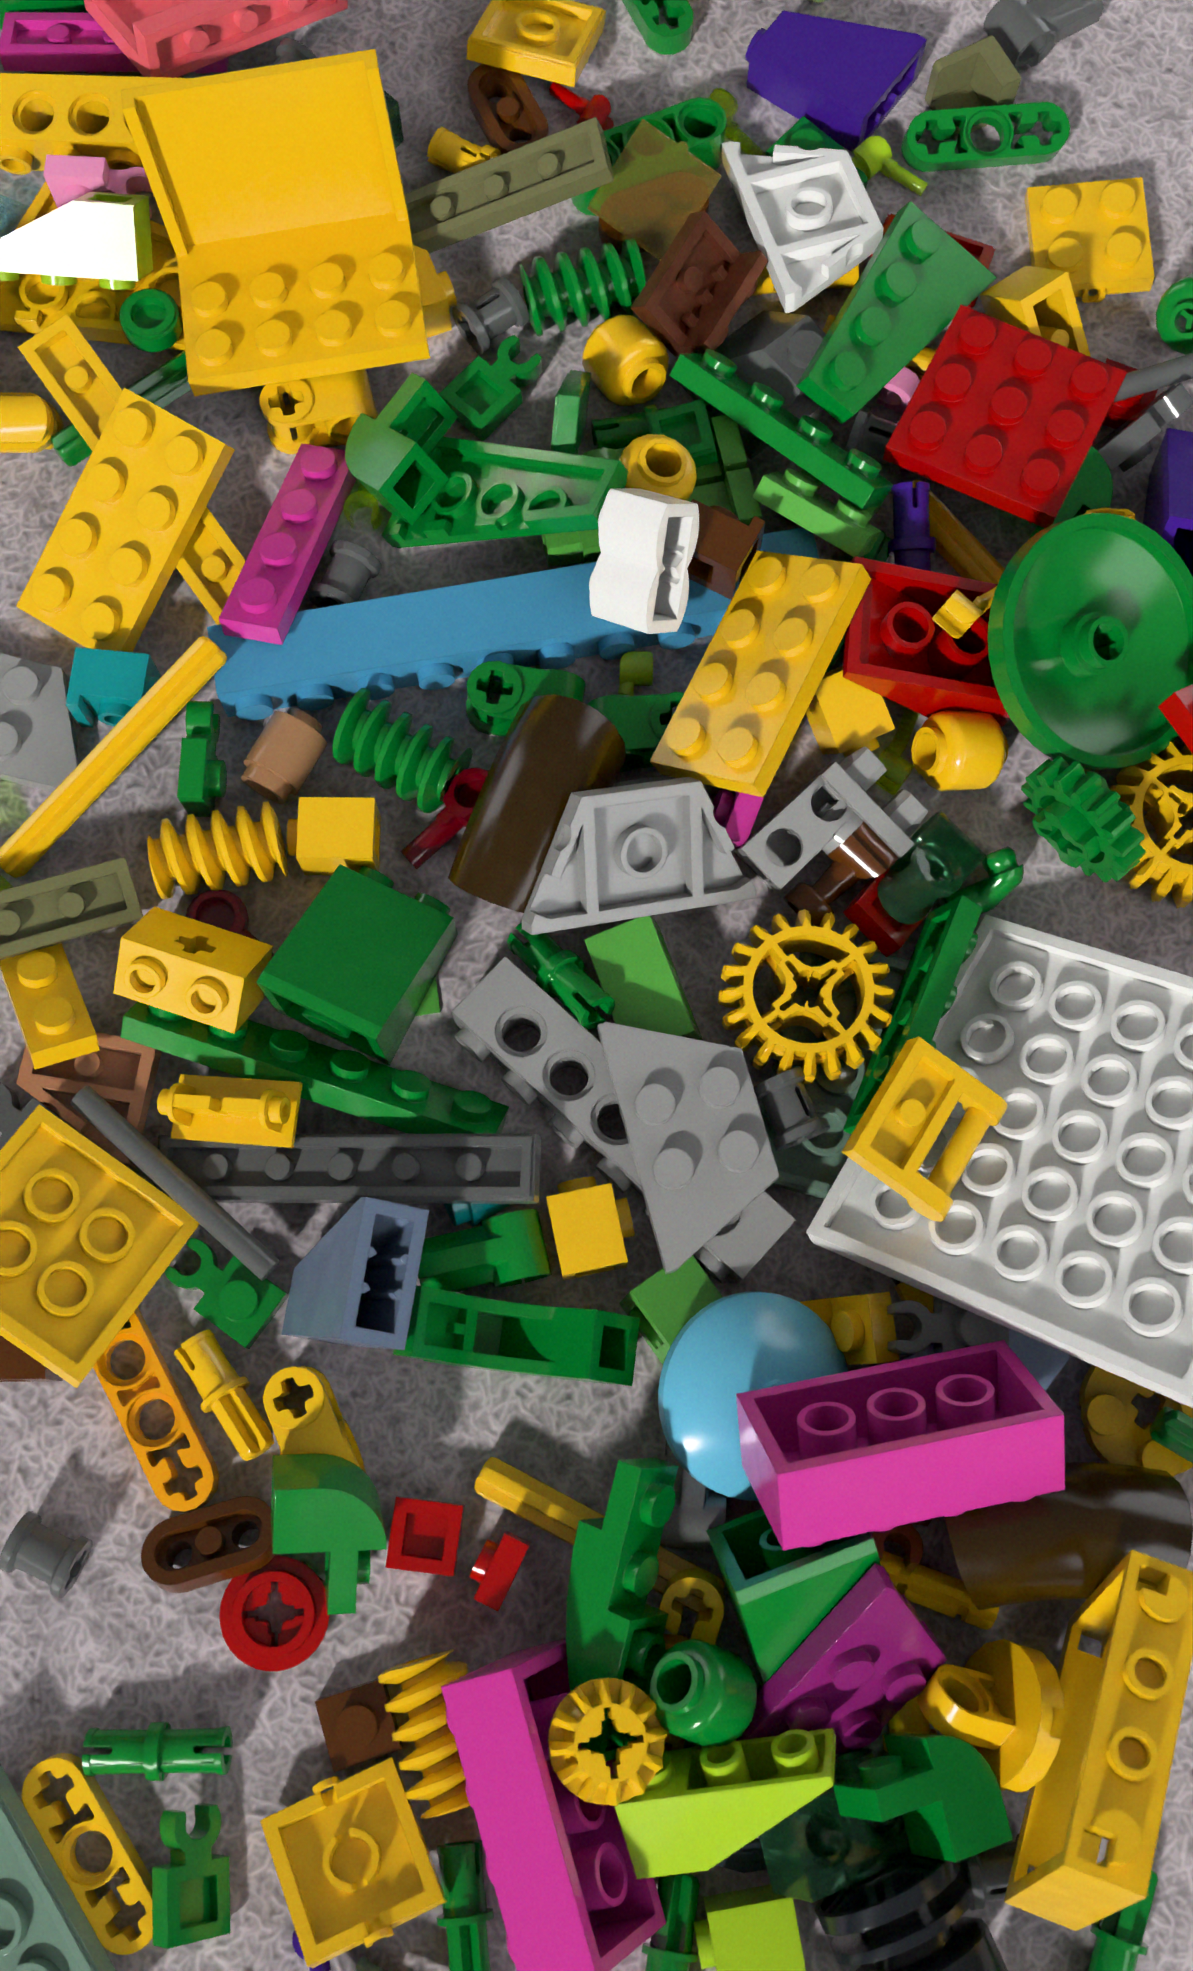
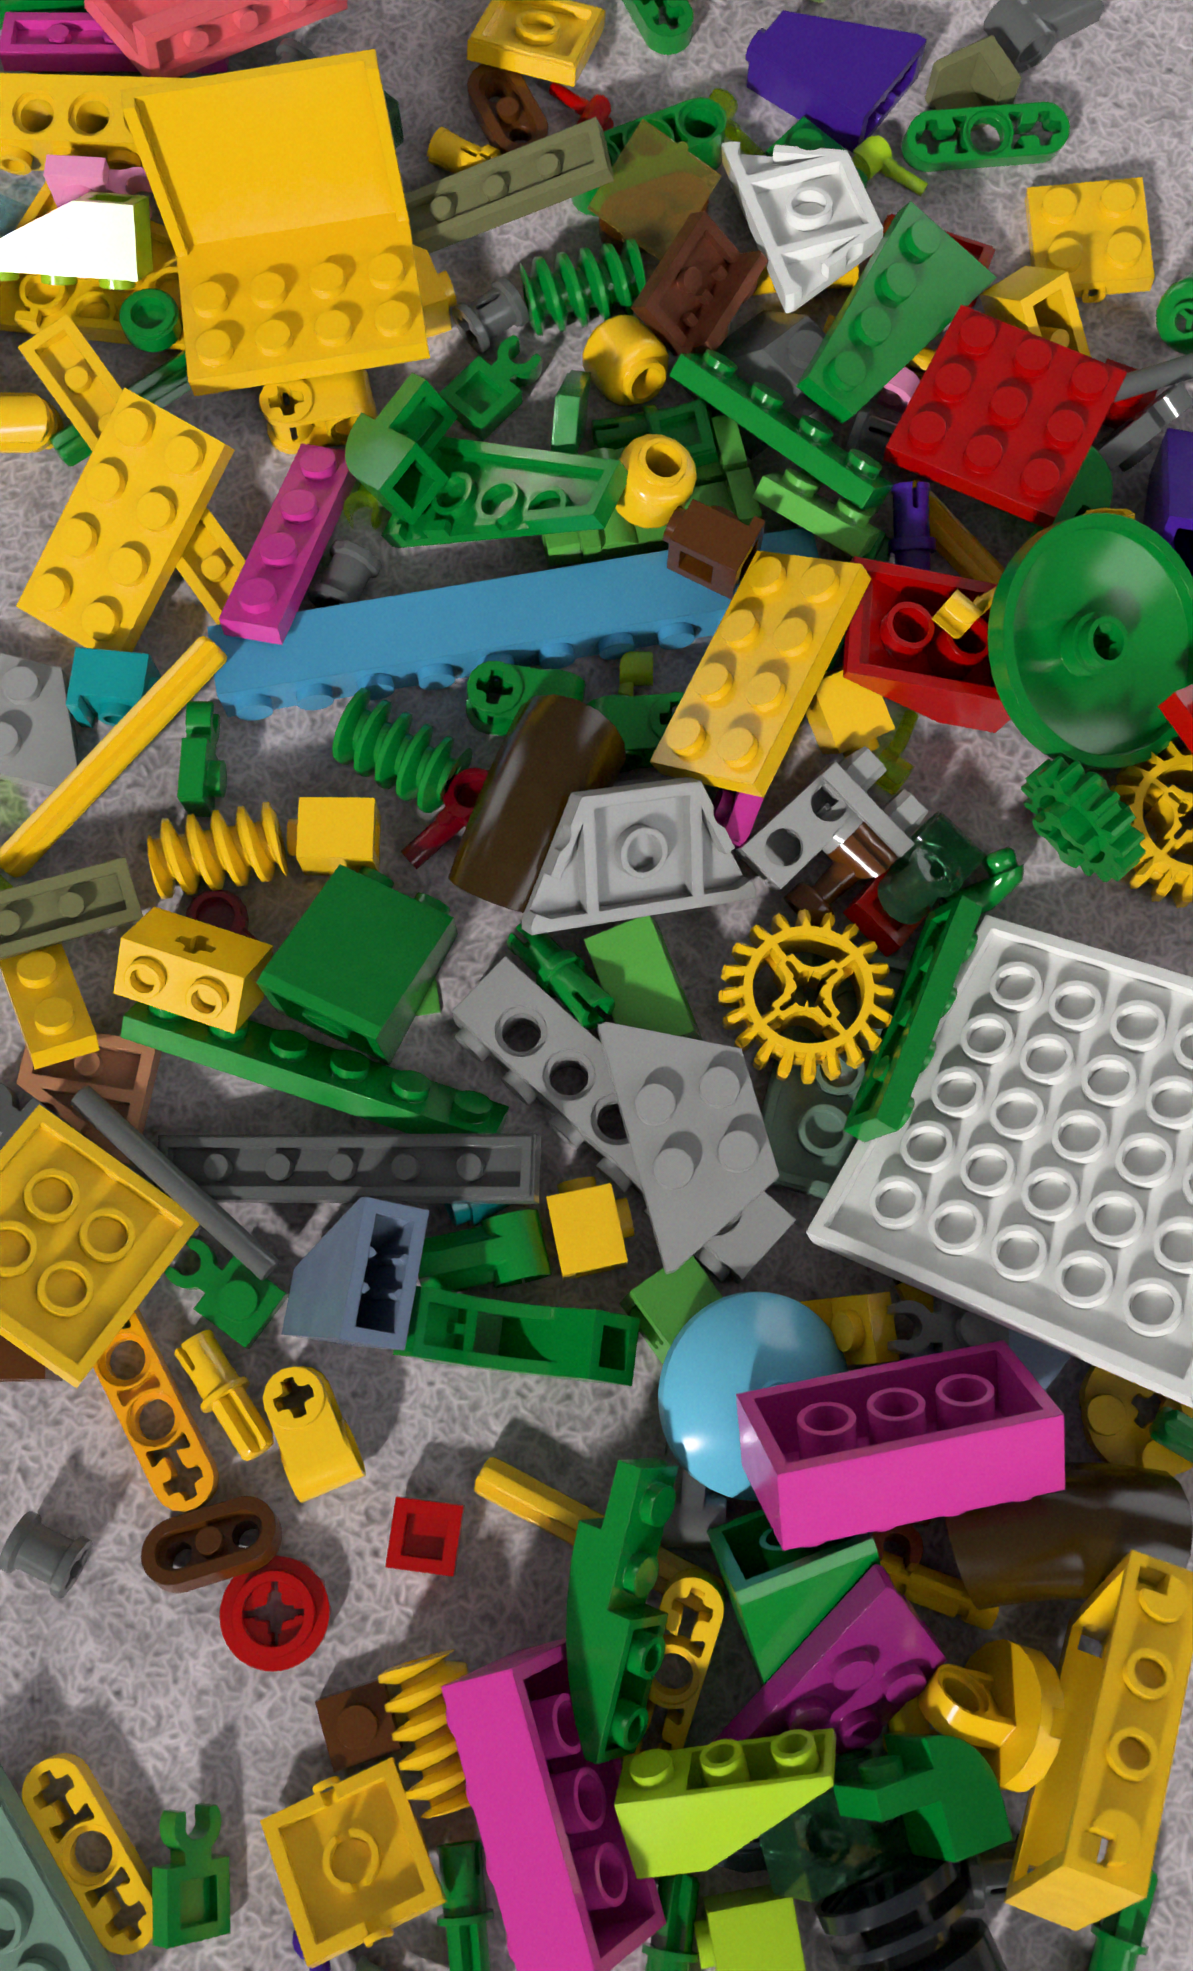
(157, 1751): green pin -> none
(232, 1110): yellow hinge -> none
(284, 755): medium nougat brick -> none
(330, 1509): green brick -> none
(497, 1568): red plate -> none
(580, 1719): yellow gear -> none
(643, 560): white brick -> none
(703, 1693): green head -> none
(790, 1109): dark grey bush -> none
(908, 1118): yellow plate -> none
(959, 750): yellow head -> none

